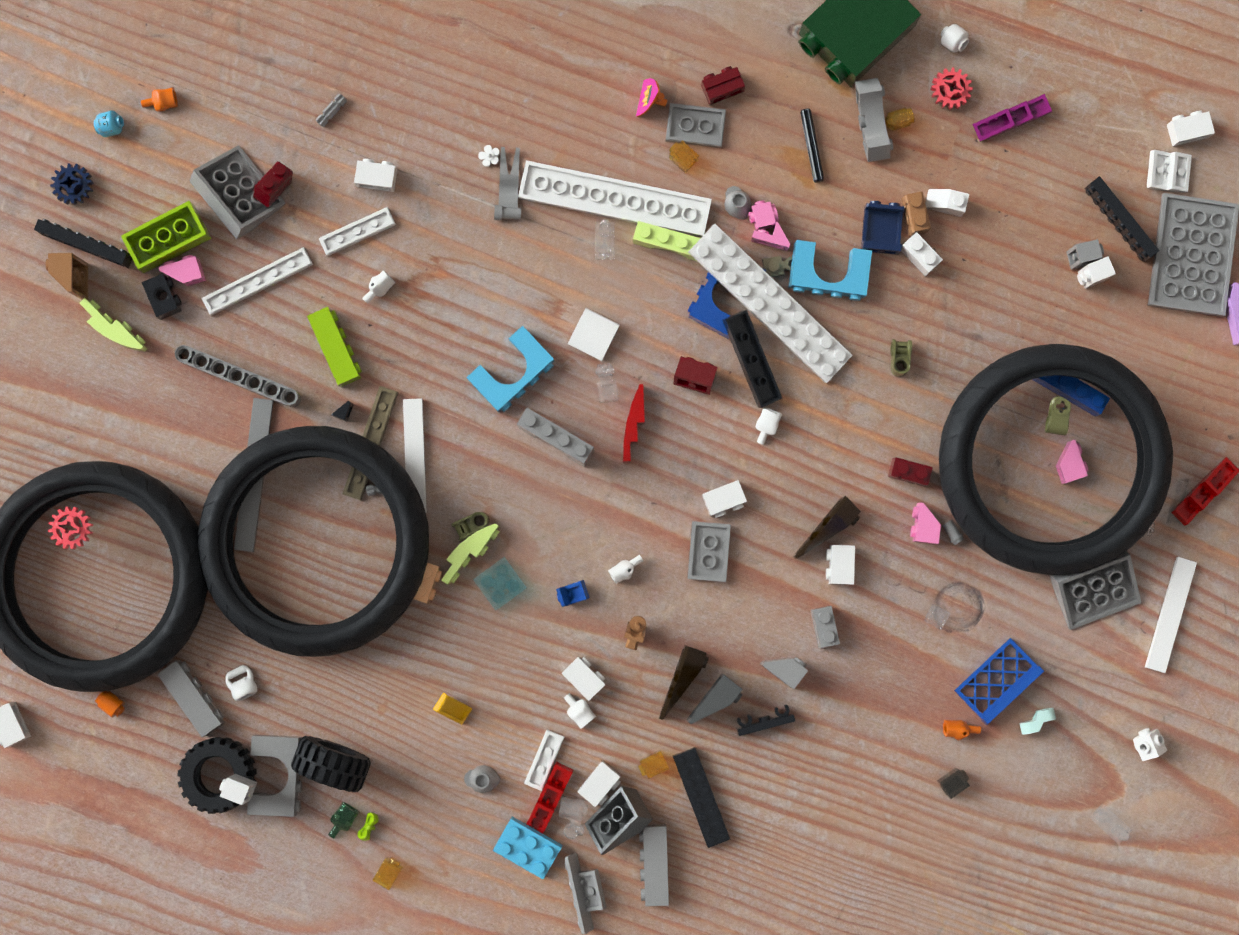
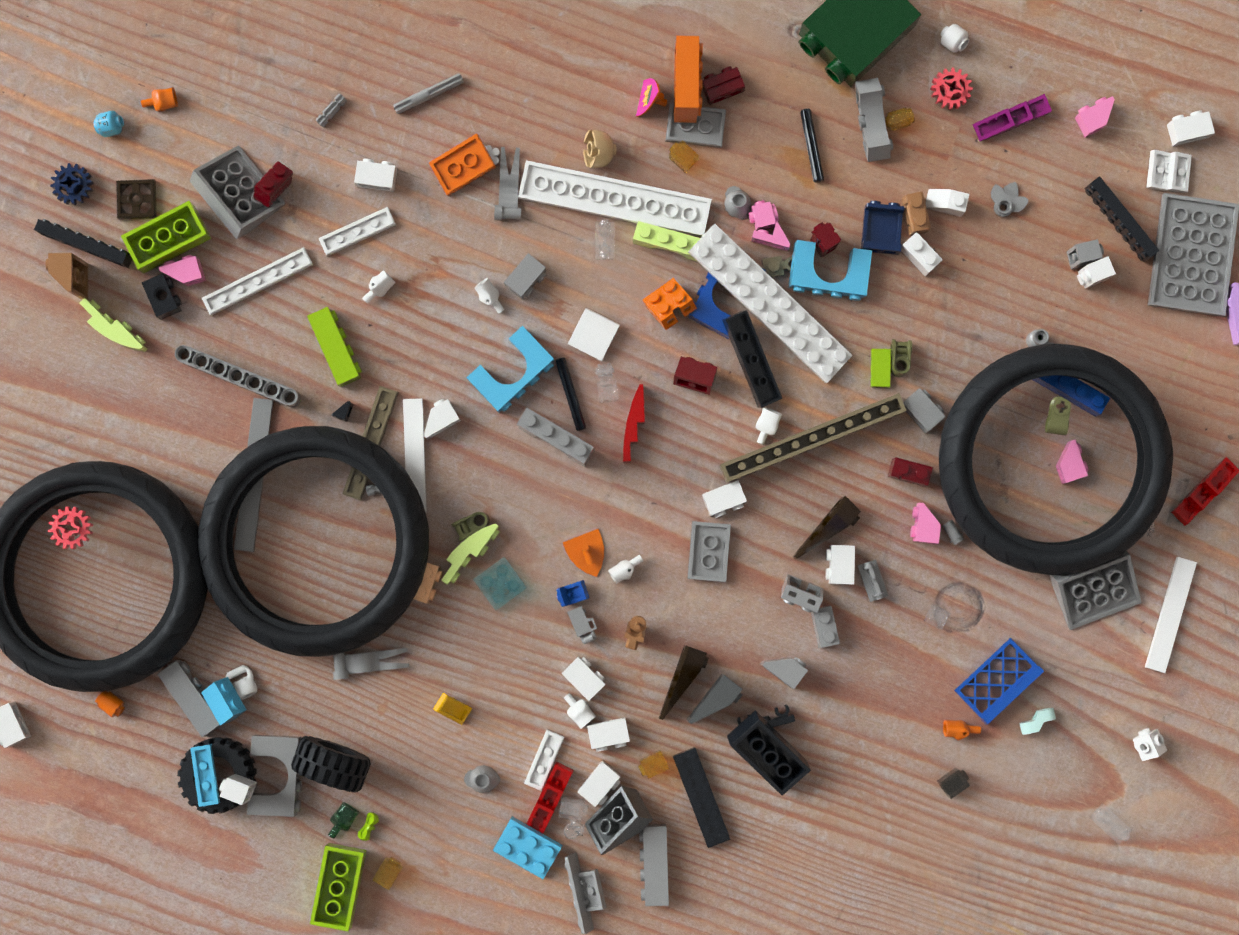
(122, 185): none -> dark brown piece
(205, 775): none -> medium azure plate
(223, 701): none -> medium azure brick
(338, 887): none -> lime brick
(365, 662): none -> light grey flag
(428, 93): none -> light grey axle
(440, 418): none -> white slope
(462, 164): none -> orange tile
(489, 294): none -> white piece
(525, 277): none -> light grey brick
(570, 394): none -> black axle
(581, 624): none -> light grey piece
(586, 552): none -> orange shield
(599, 149): none -> tan cylinder
(608, 733): none -> white brick
(665, 300): none -> orange piece
(687, 79): none -> orange brick
(768, 753): none -> black brick
(794, 595): none -> light grey piece
(812, 438): none -> dark tan brick
(825, 238): none -> dark red brick
(872, 580): none -> light grey hinge
(880, 368): none -> lime tile
(923, 410): none -> light grey brick
(1009, 198): none -> light grey plate
(1037, 338): none -> light grey piece
(1096, 117): none -> bright pink slope

